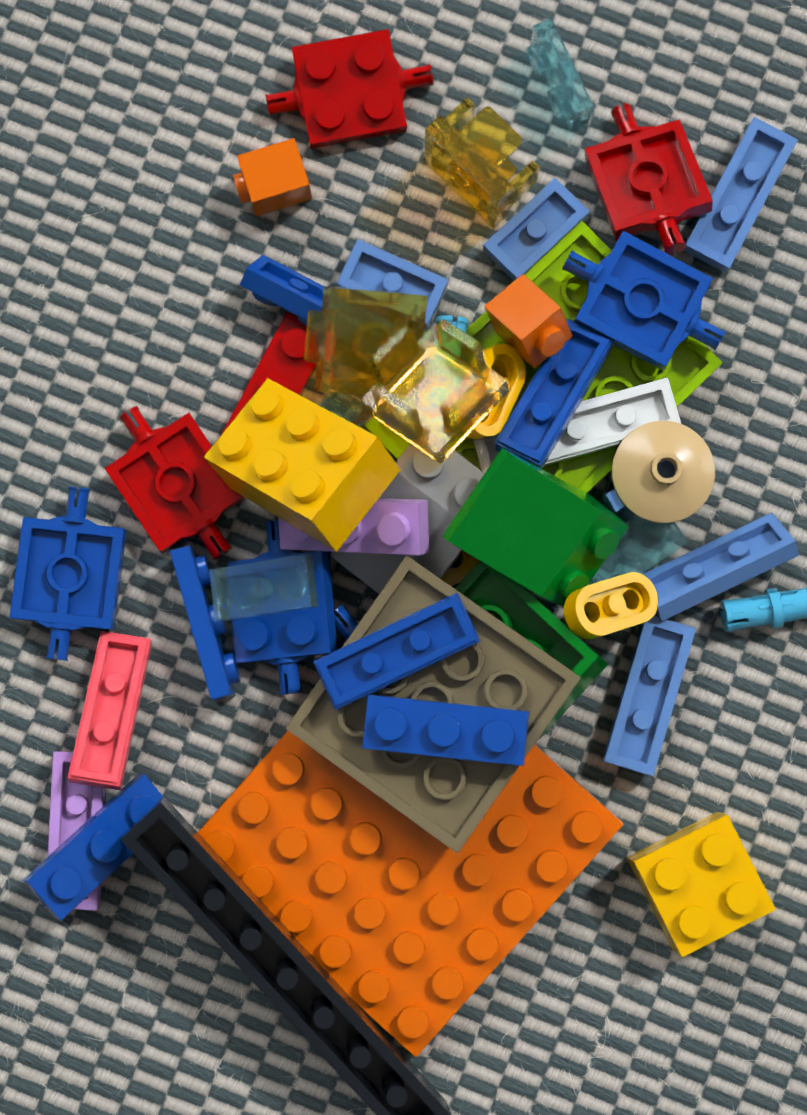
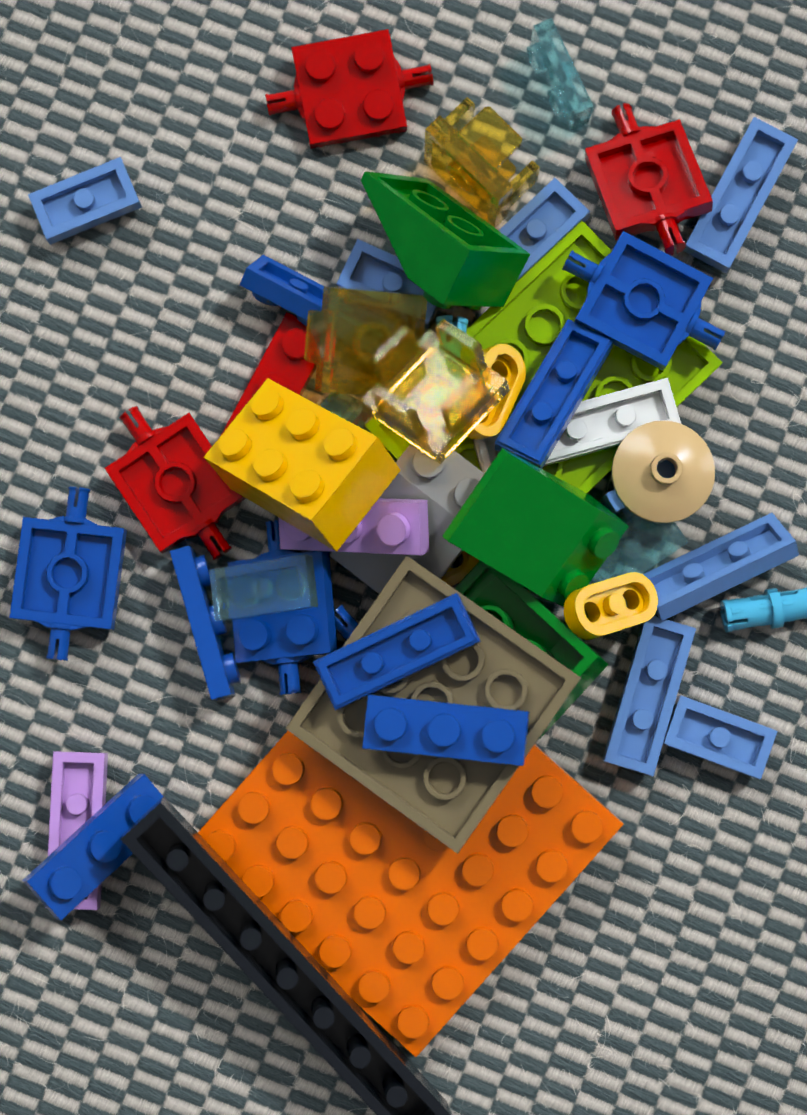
(84, 200): none -> medium blue plate
(110, 710): coral tile -> none
(272, 178): orange brick -> none
(444, 243): none -> green slope
(529, 321): orange brick -> none
(701, 883): yellow brick -> none
(719, 737): none -> medium blue plate

